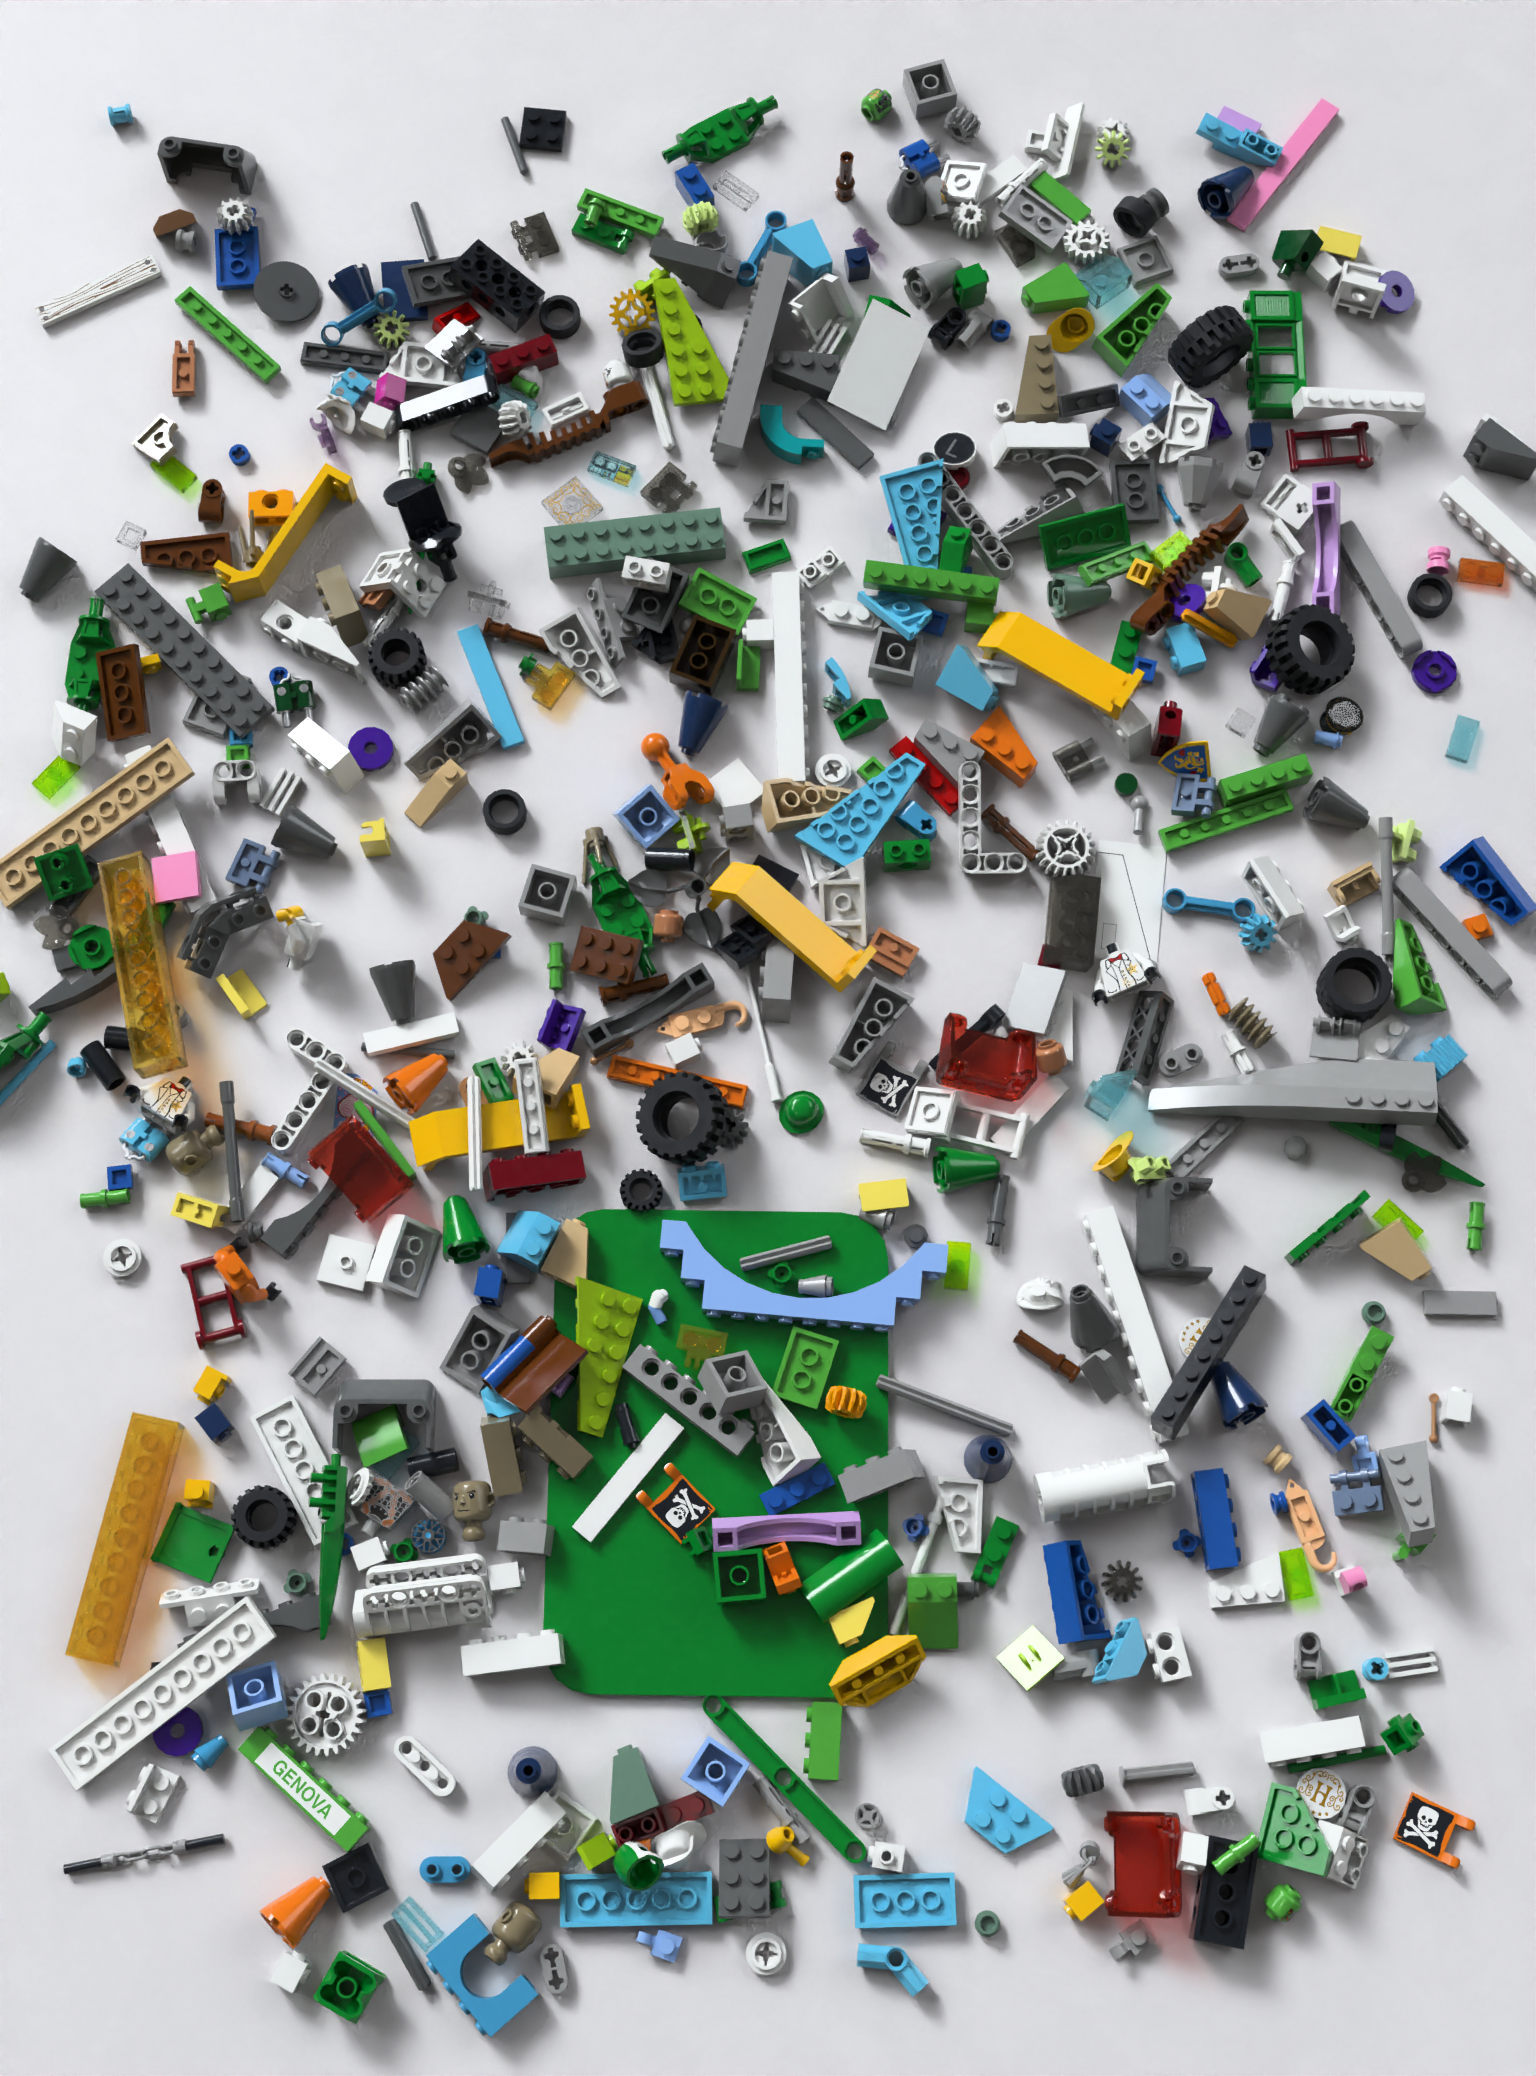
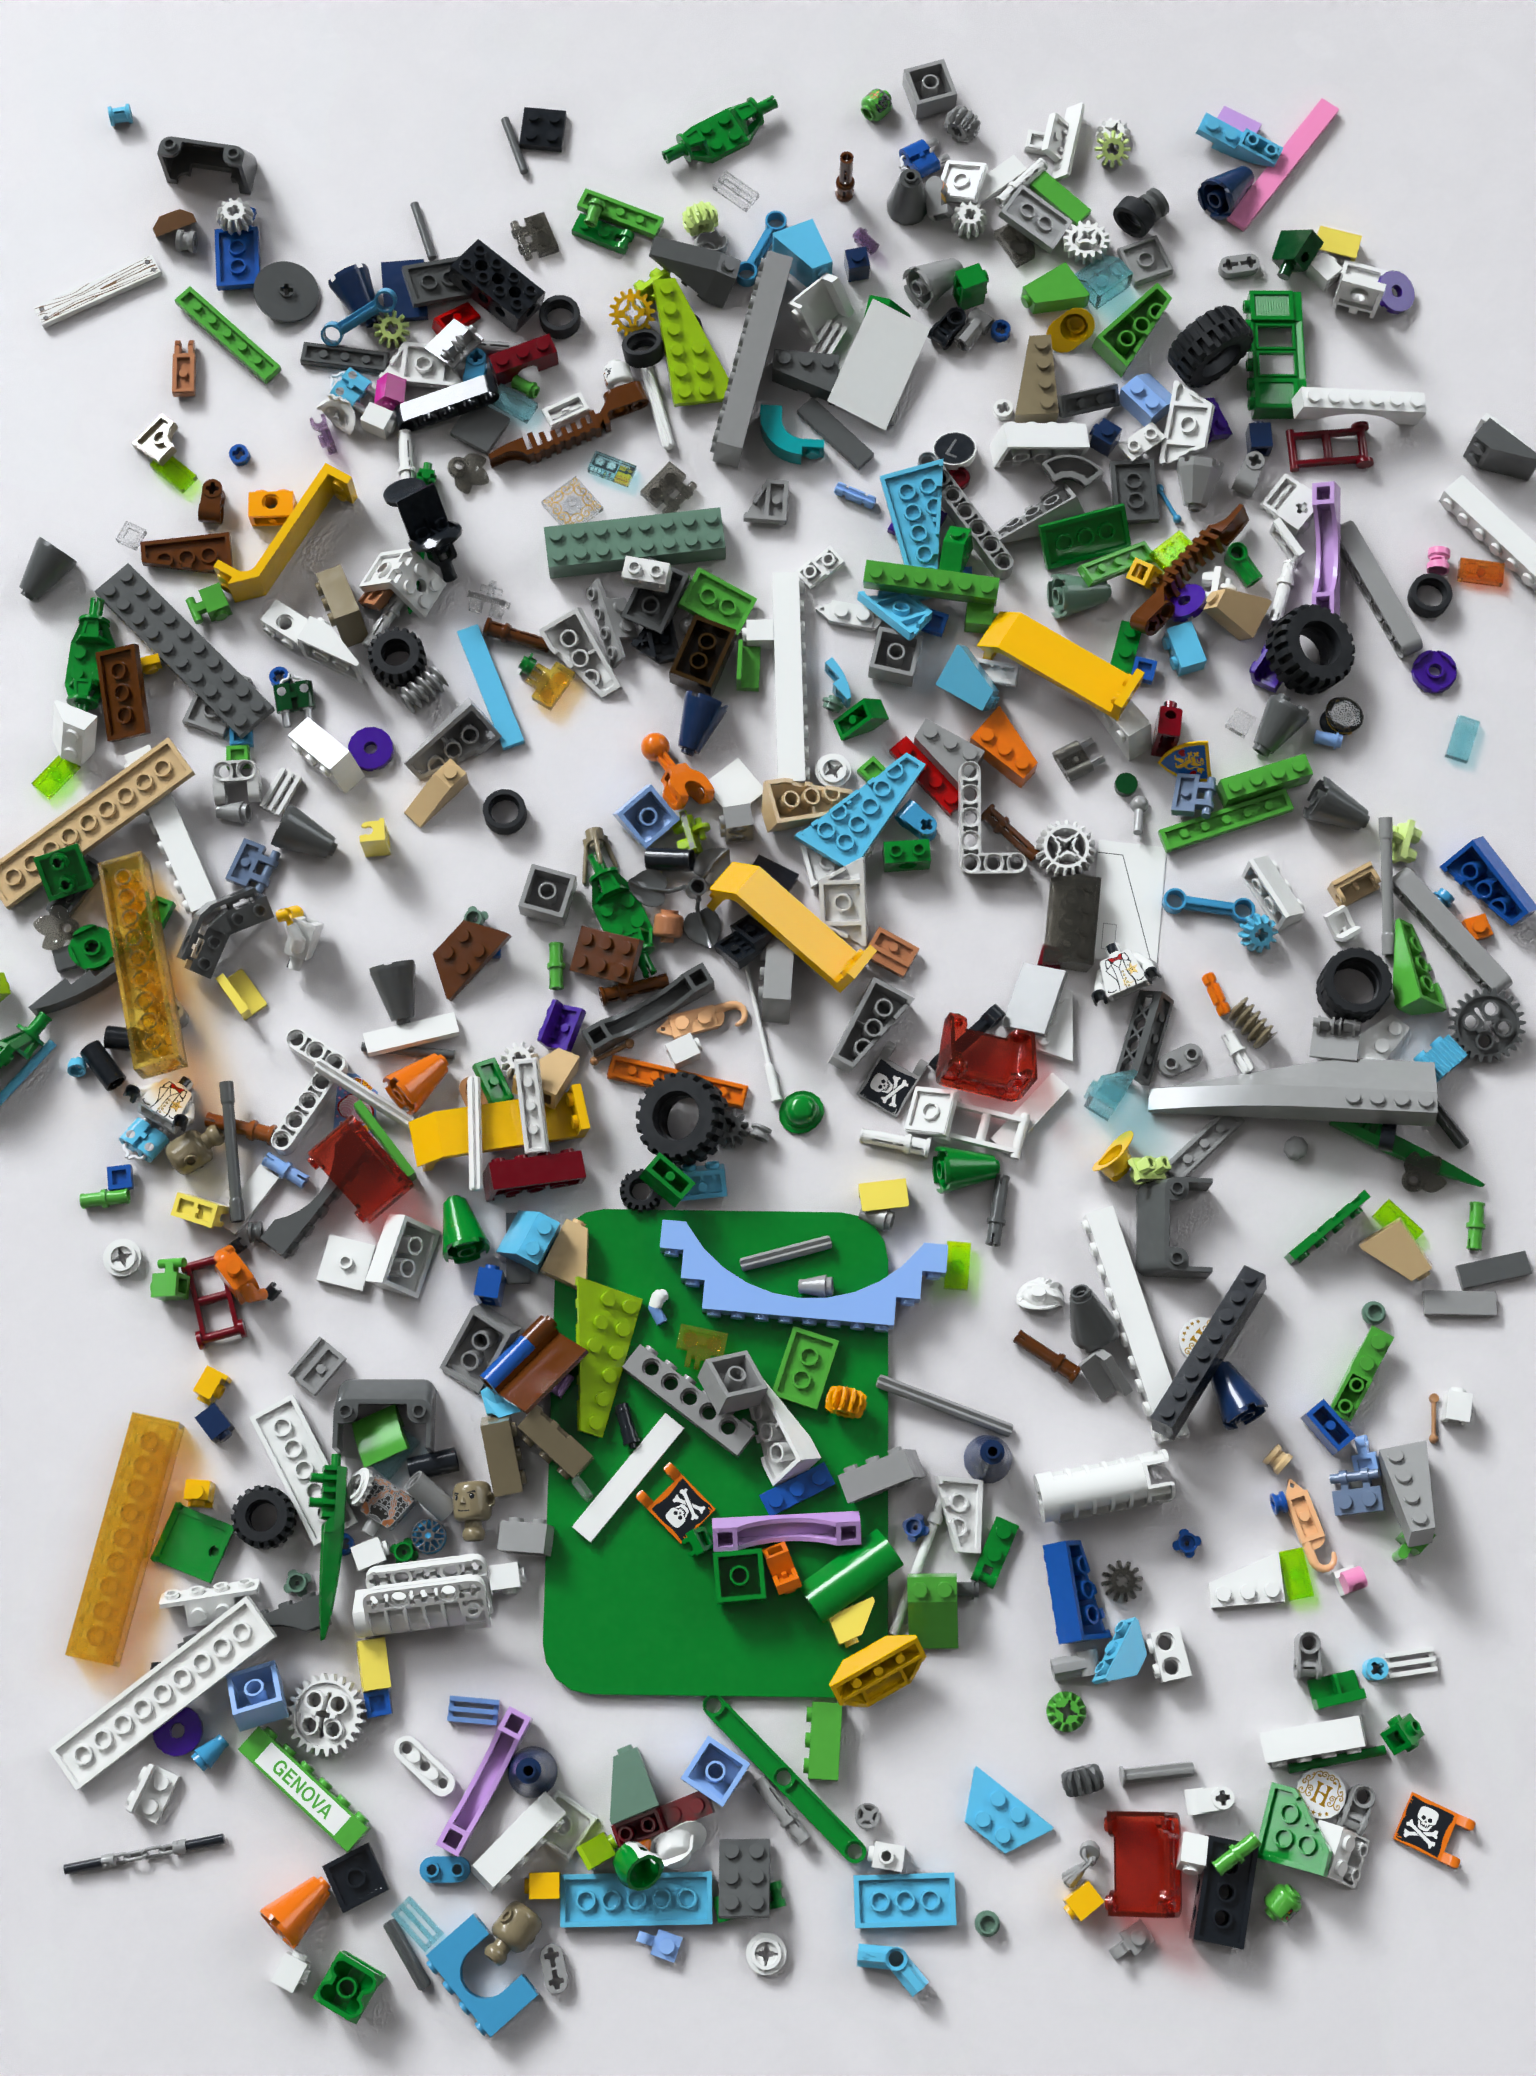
(171, 1284): none -> bright green brick
(176, 877): bright pink tile -> none
(236, 812): none -> light grey cone
(254, 552): dark tan plant -> none
(452, 1708): none -> medium blue tile
(485, 1782): none -> lavender arch
(512, 1654): white brick -> none
(514, 419): white gear -> none
(582, 1489): none -> clear tile
(667, 1179): none -> green brick
(693, 186): blue brick -> none
(759, 1132): none -> light grey bush
(766, 556): green tile -> none
(780, 1841): yellow bar -> none
(782, 1267): green plate -> none
(855, 495): none -> light blue axle
(915, 1236): dark grey plate -> none
(1030, 1658): piece -> none
(1051, 1057): nougat head -> none
(1056, 1717): none -> bright green gear
(1209, 628): light orange axle -> none
(1214, 1519): blue brick -> none
(1445, 897): none -> dark azure plate
(1493, 1270): none -> dark grey tile
(1504, 1013): none -> dark grey gear

